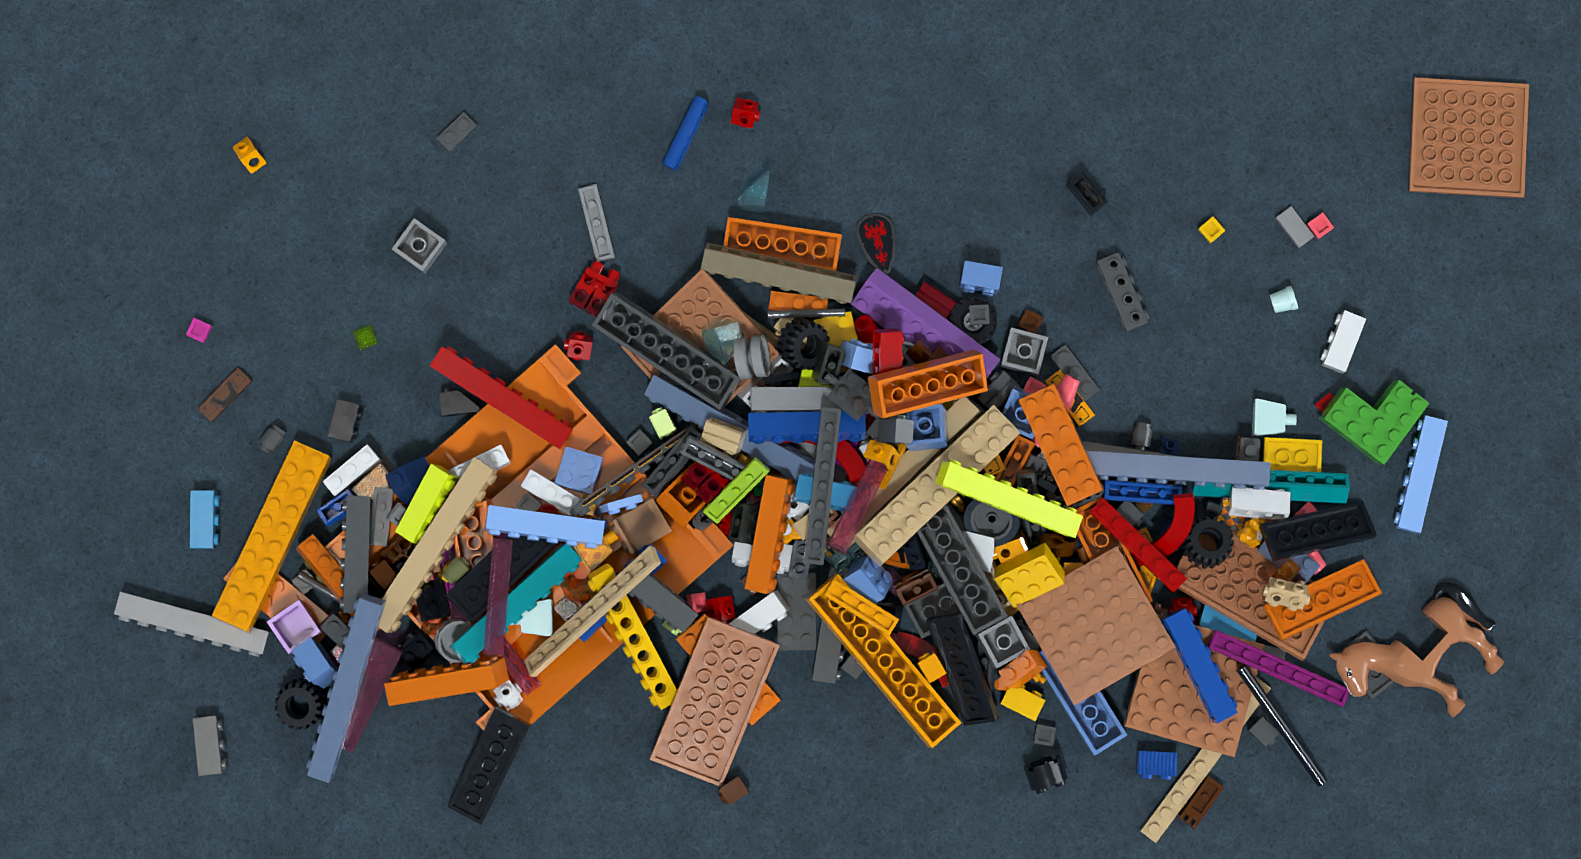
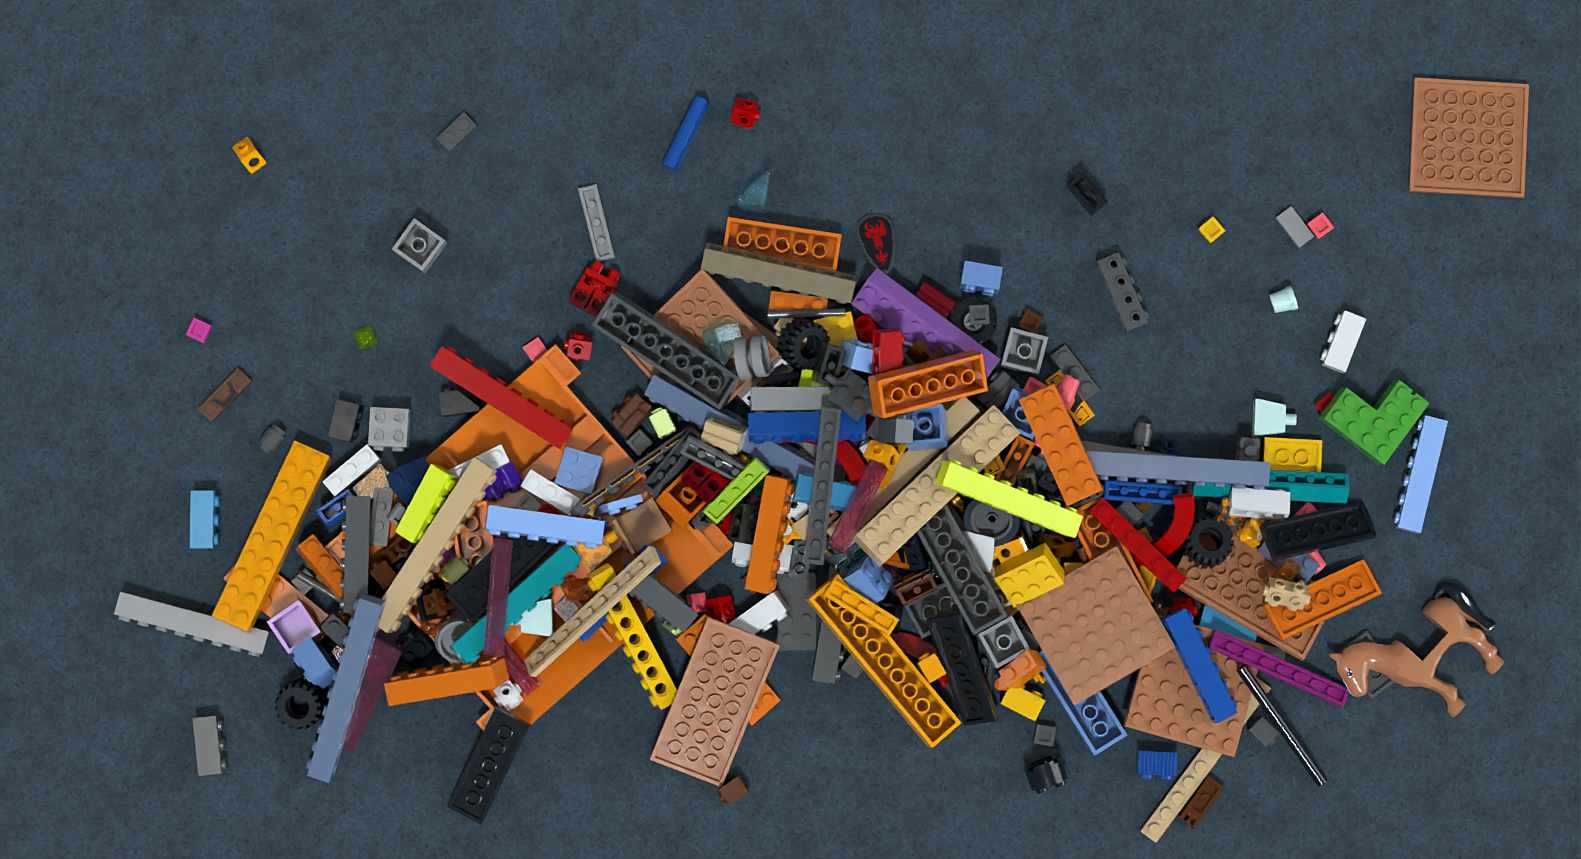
(389, 429): none -> light grey brick
(437, 603): none -> reddish brown brick
(506, 480): none -> dark purple brick
(535, 349): none -> coral plate
(631, 415): none -> reddish brown brick

